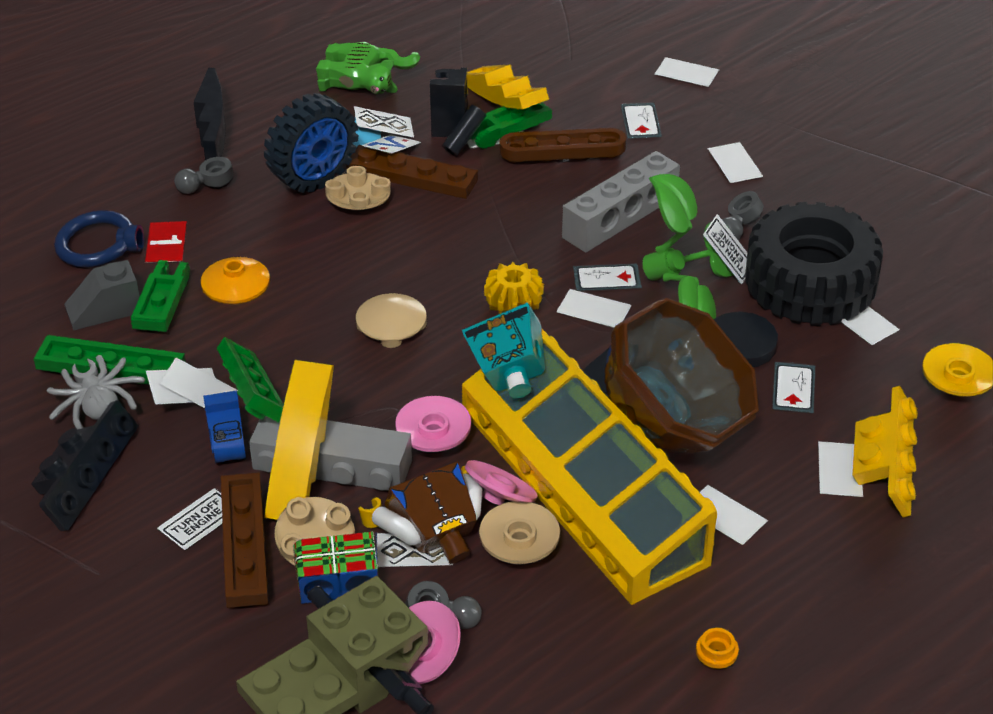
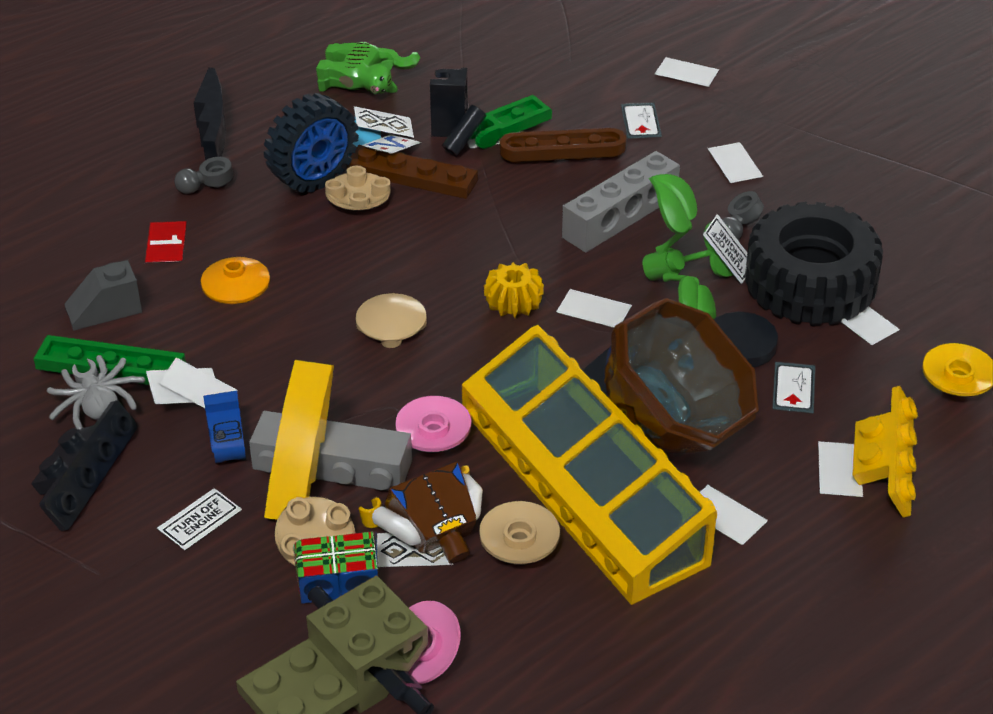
(128, 237): dark blue piece -> none
(160, 297): green hinge -> none
(243, 540): reddish brown plate -> none
(250, 380): green plate -> none
(465, 607): dark grey plate -> none
(499, 484): bright pink dish -> none
(503, 88): yellow slope -> none
(509, 349): teal torso -> none
(607, 277): white sticker -> none
(720, 640): light orange plate -> none

